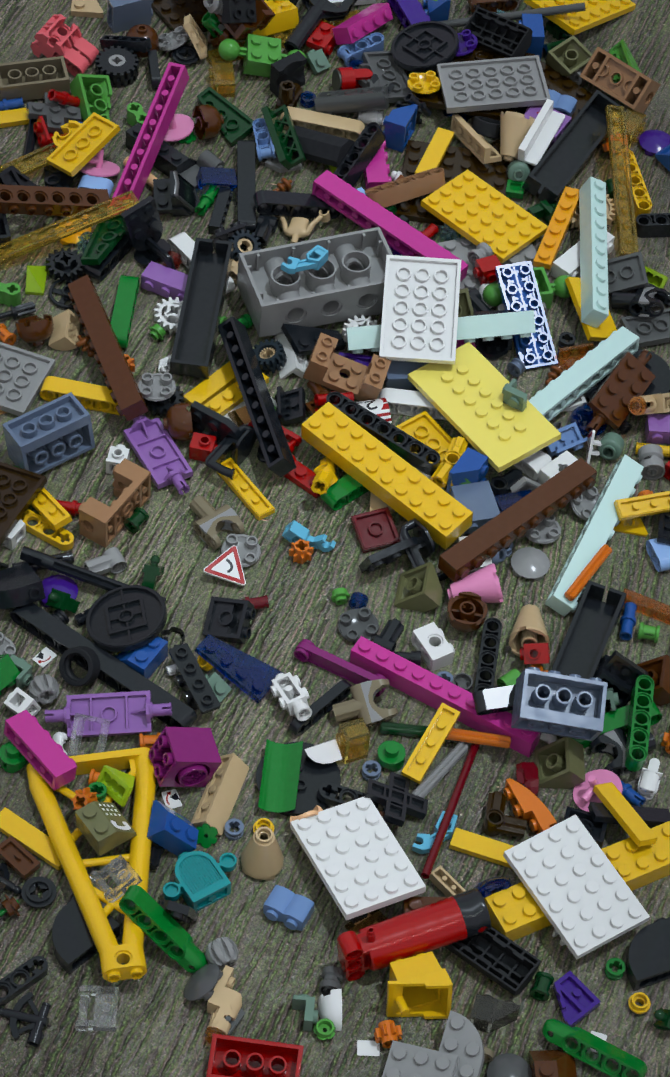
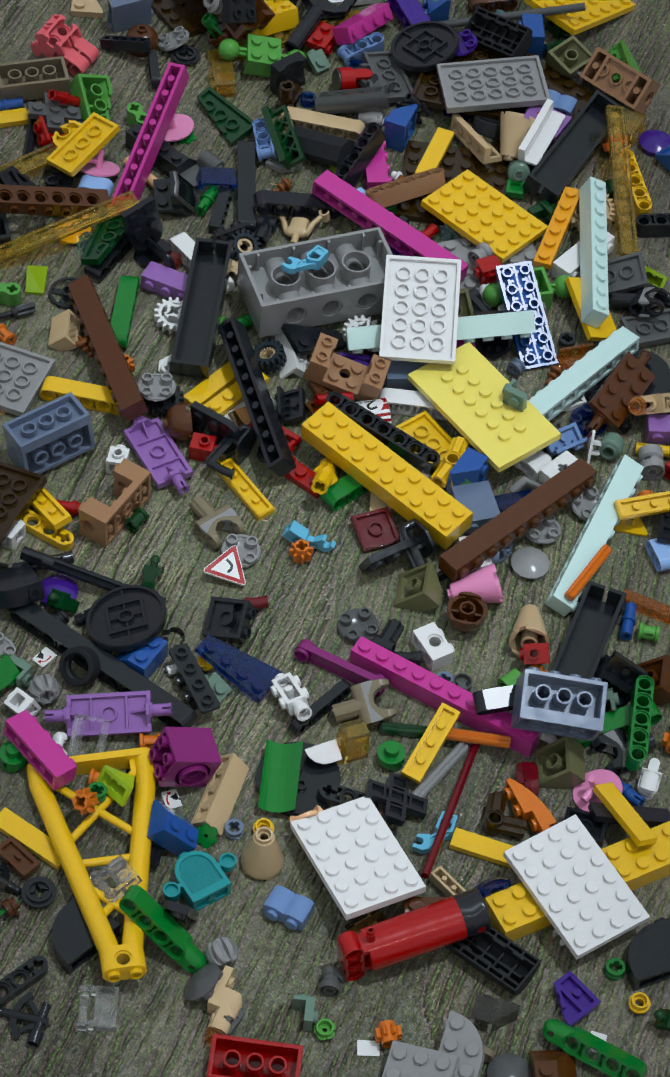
(35, 329): reddish brown cylinder -> none
(64, 265): black gear -> none
(103, 826): olive slope -> none
(110, 561): light grey piece -> none
(119, 64): black wheel -> none
(157, 332): bright green plate -> none
(196, 35): tan wing -> none
(207, 121): reddish brown cylinder -> none
(331, 1007): white brick -> none
(340, 596): bright green plate -> none
(358, 600): clear blue bush -> none
(369, 765): sand blue bush -> none
(418, 988): yellow piece -> none
(424, 82): yellow dish -> none
(488, 654): black beam -> none
(502, 484): black piece -> none
(541, 986): dark green bush -> none

